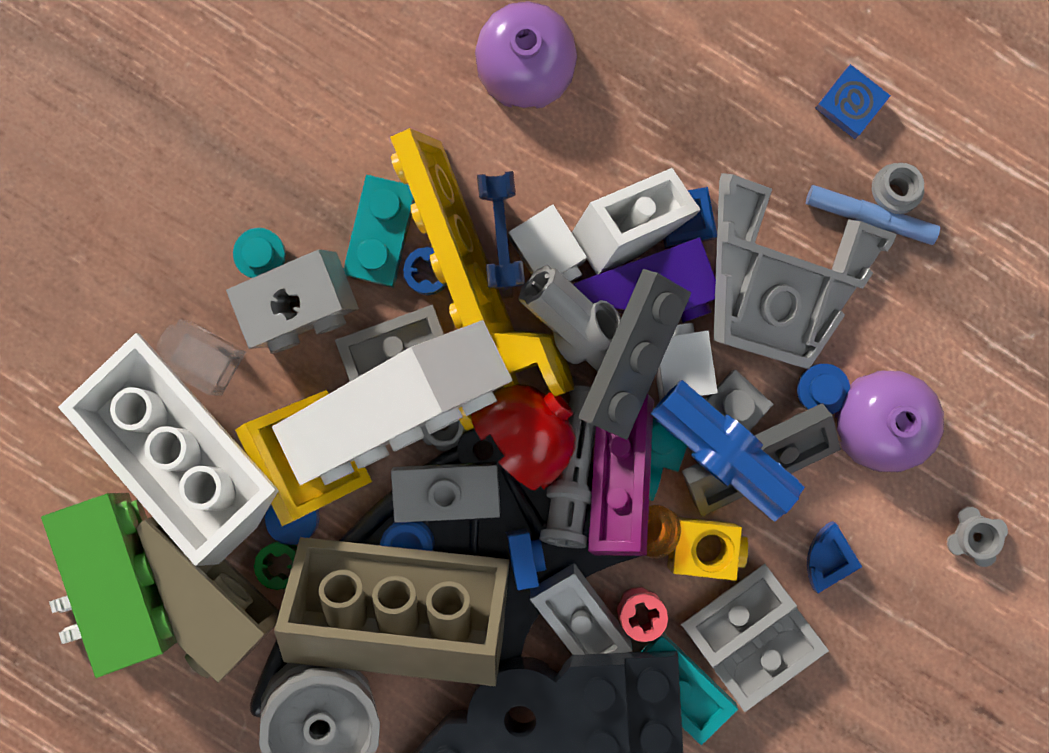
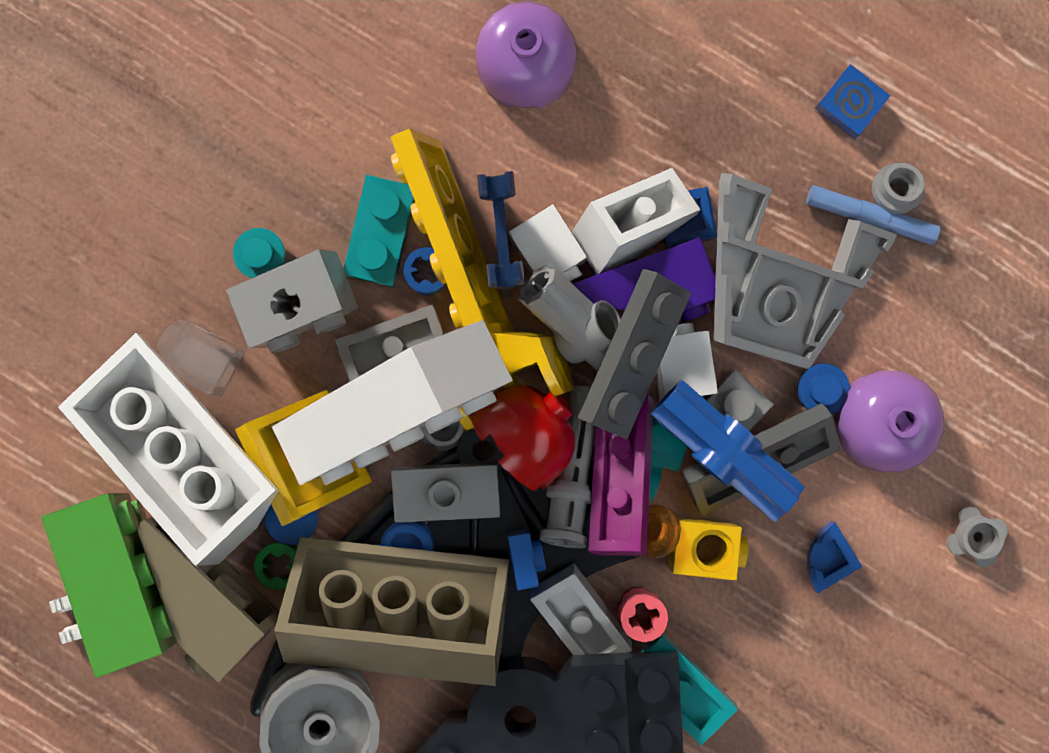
(755, 637): light grey slope -> none

